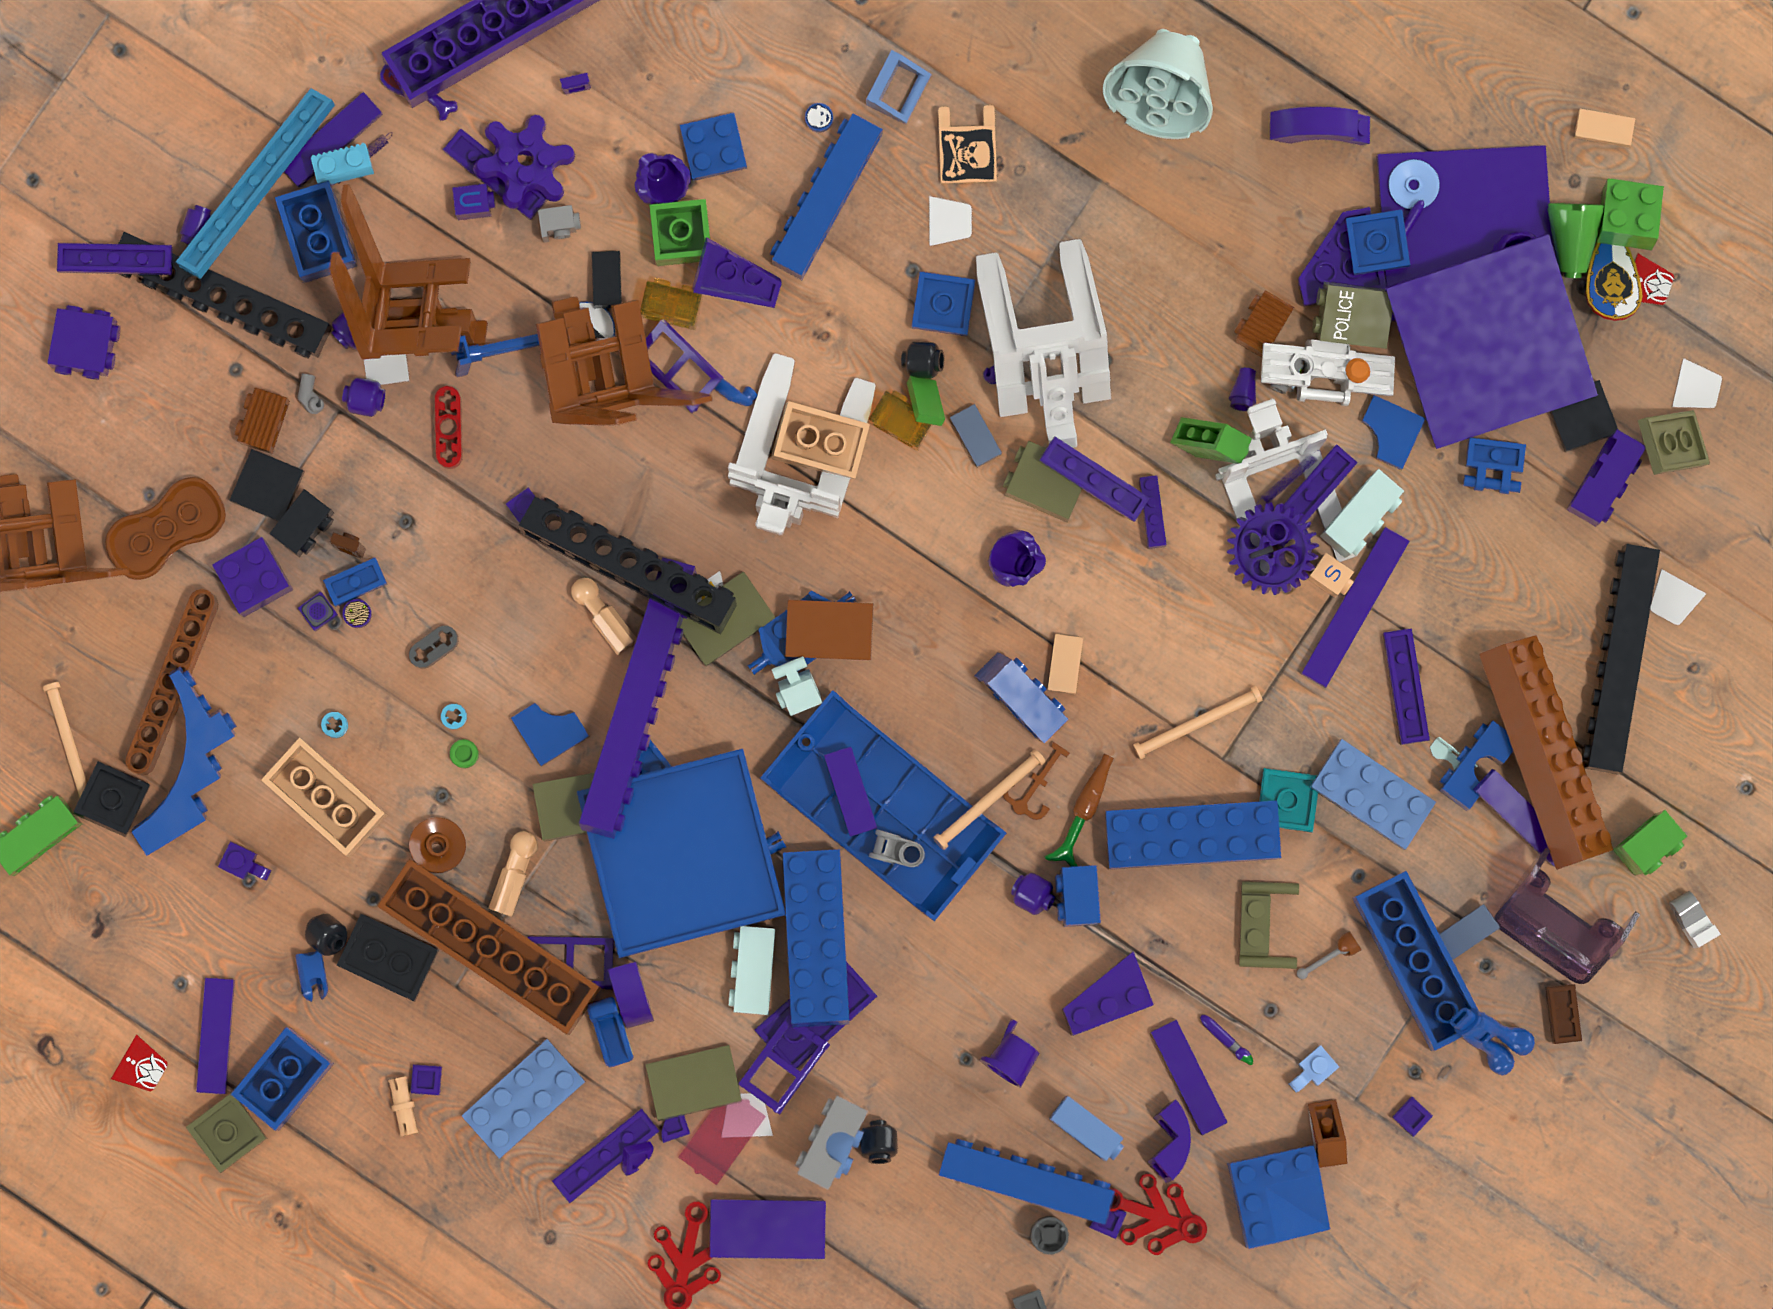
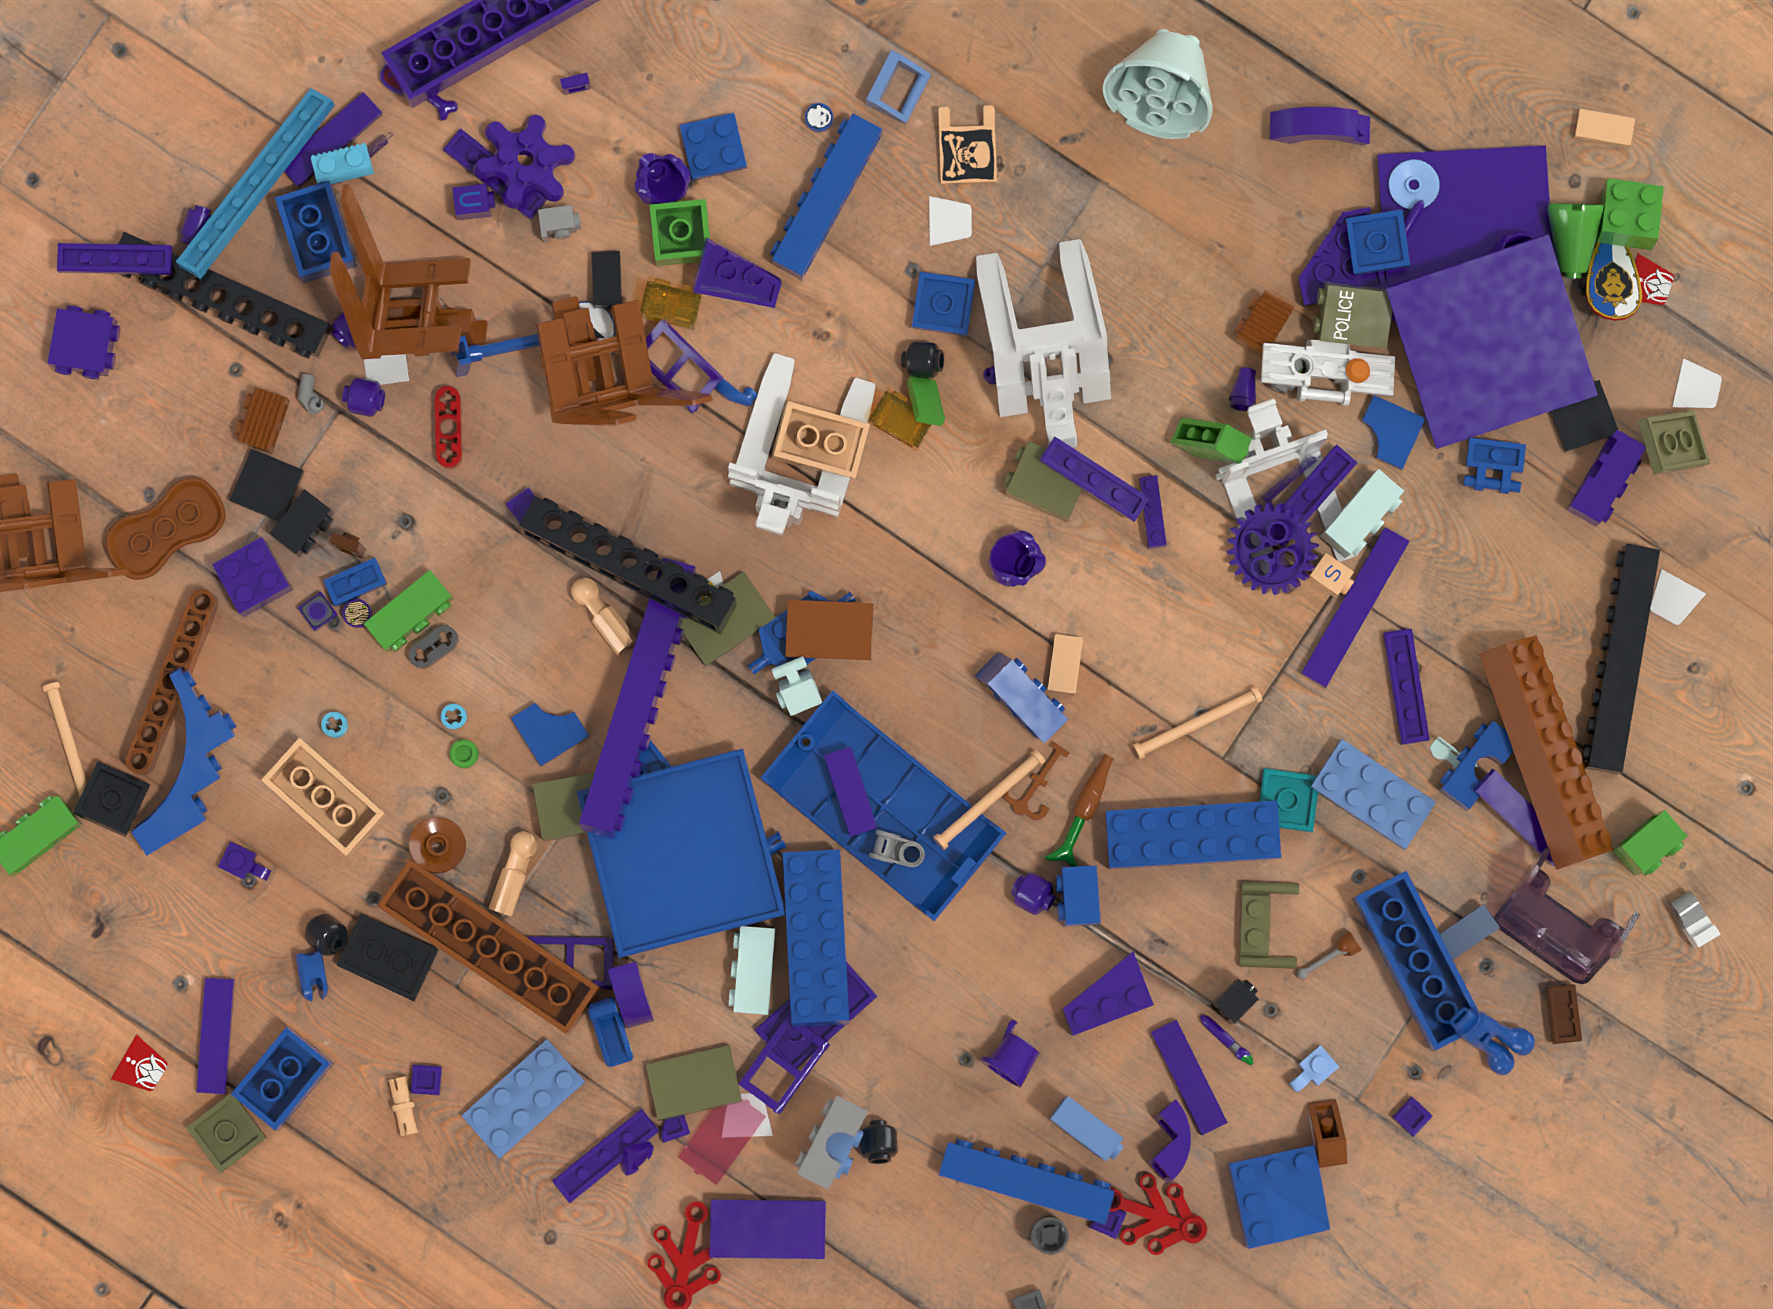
(409, 612): none -> bright green brick
(975, 435): sand blue tile -> none
(1236, 1000): none -> black brick

